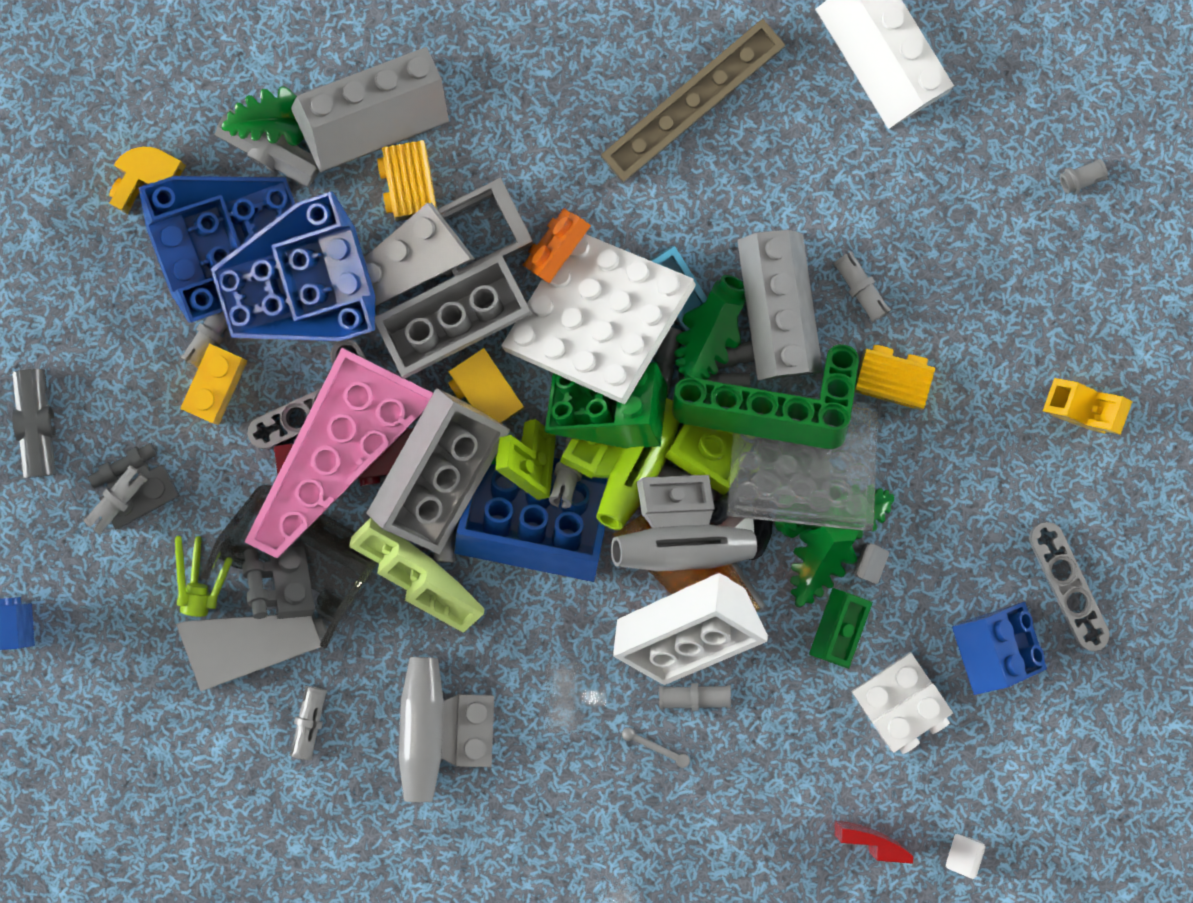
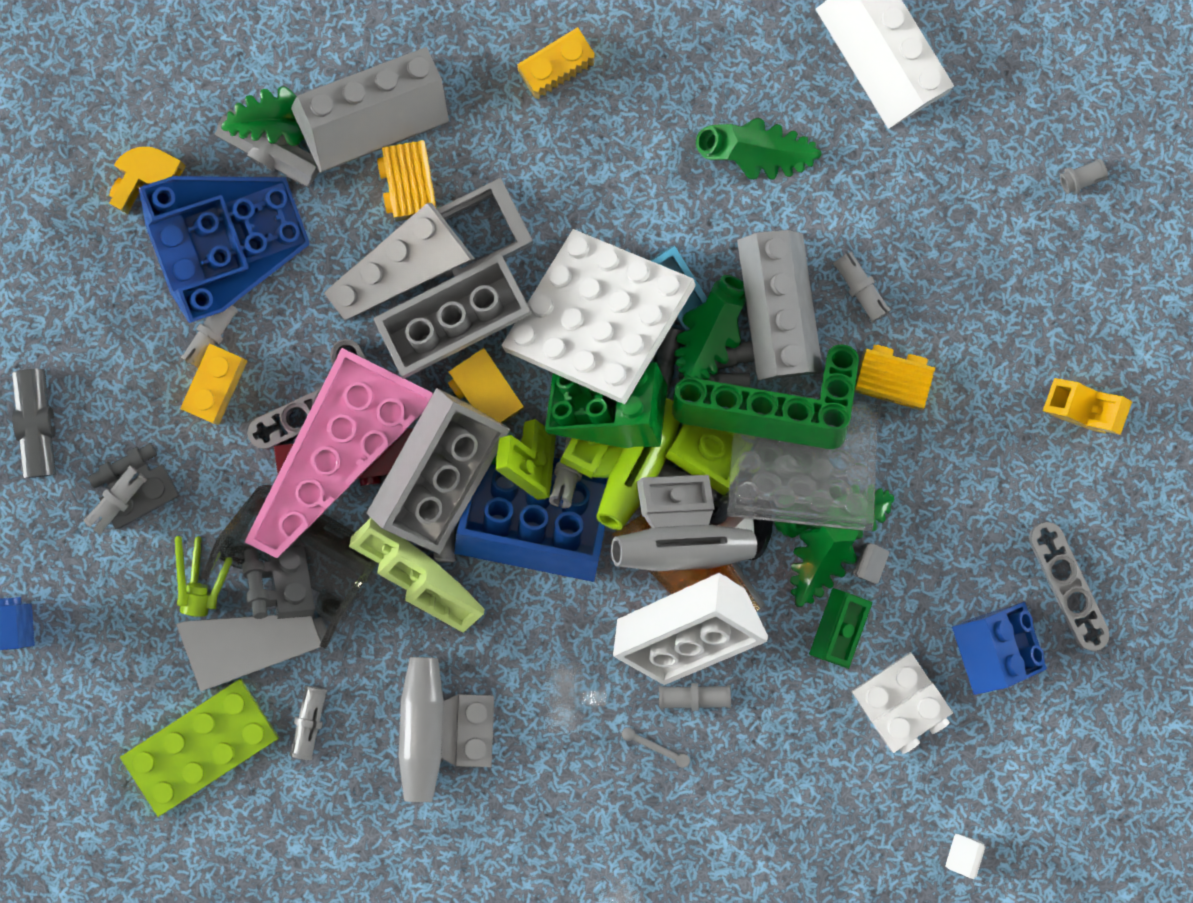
(199, 747): none -> lime plate
(299, 278): blue wedge -> none
(556, 63): none -> yellow brick
(556, 245): orange plate -> none
(692, 100): dark tan plate -> none
(756, 148): none -> green plant
(880, 845): red slope -> none

